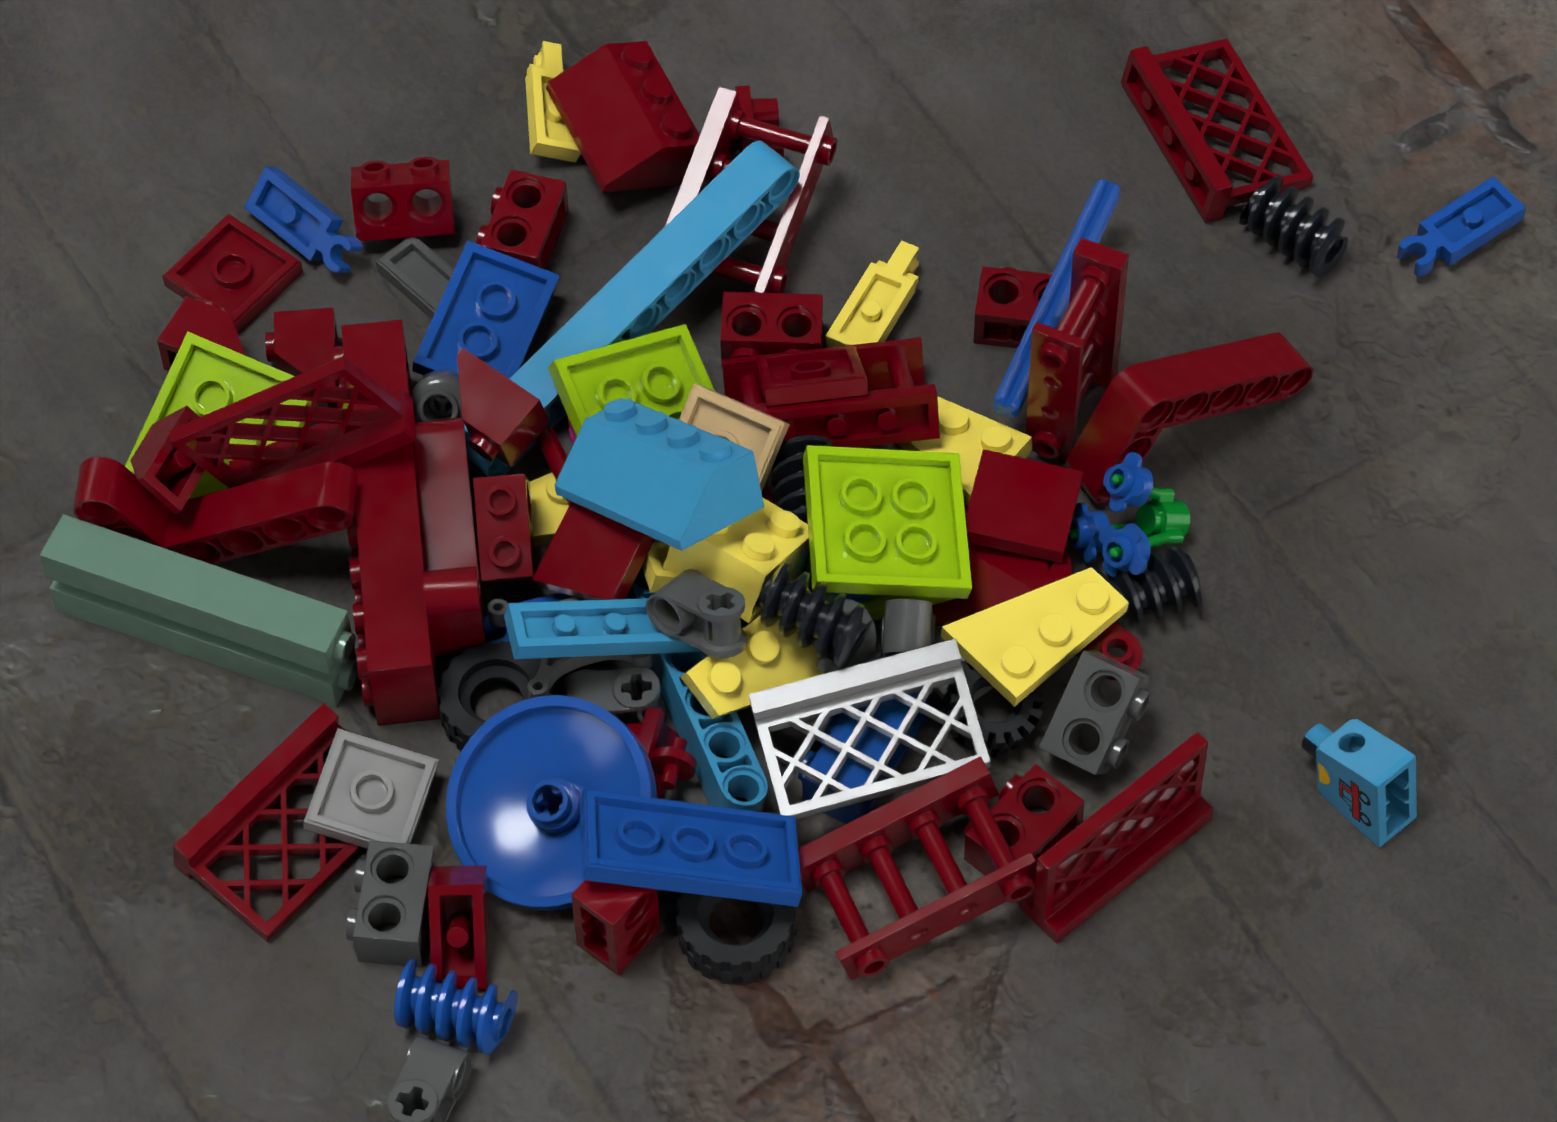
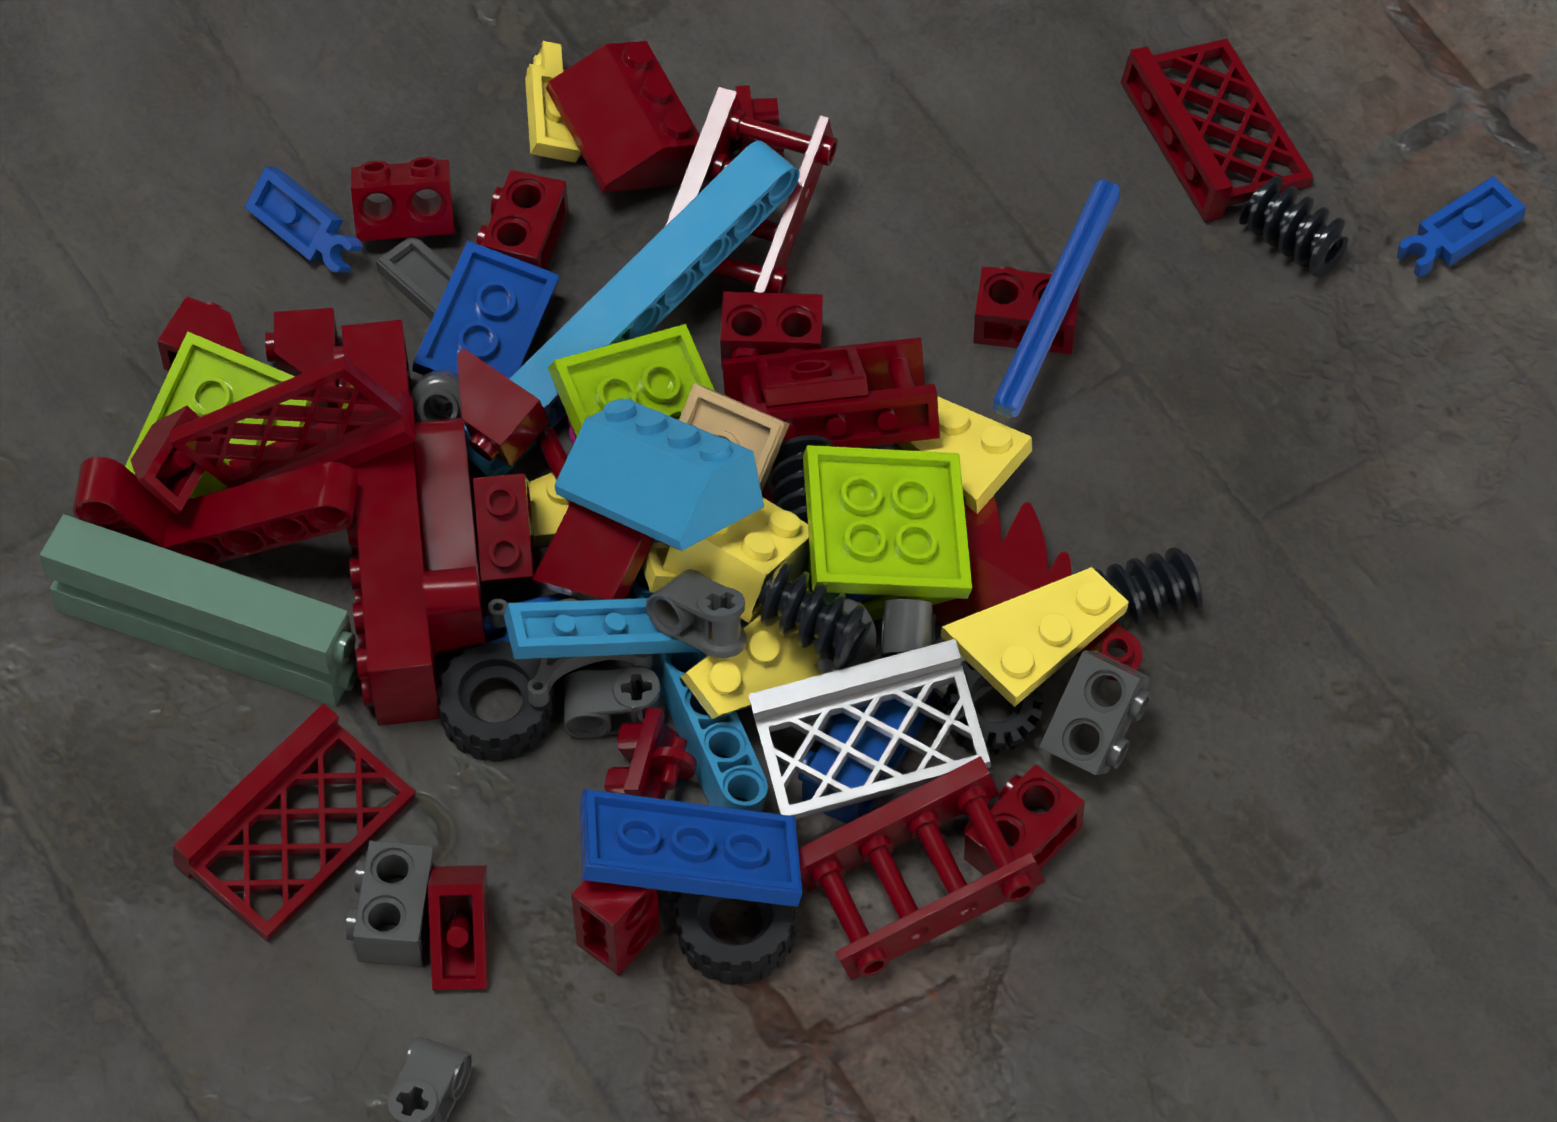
(234, 270): dark red tile -> none
(370, 791): light grey tile -> none
(451, 1009): blue piece -> none
(515, 776): blue dish -> none
(877, 300): light yellow hinge -> none
(1022, 505): dark red tile -> none
(1078, 351): dark red fence -> none
(1120, 841): dark red fence -> none
(1129, 544): blue plant -> none
(1181, 391): dark red beam -> none
(1365, 777): dark azure torso -> none

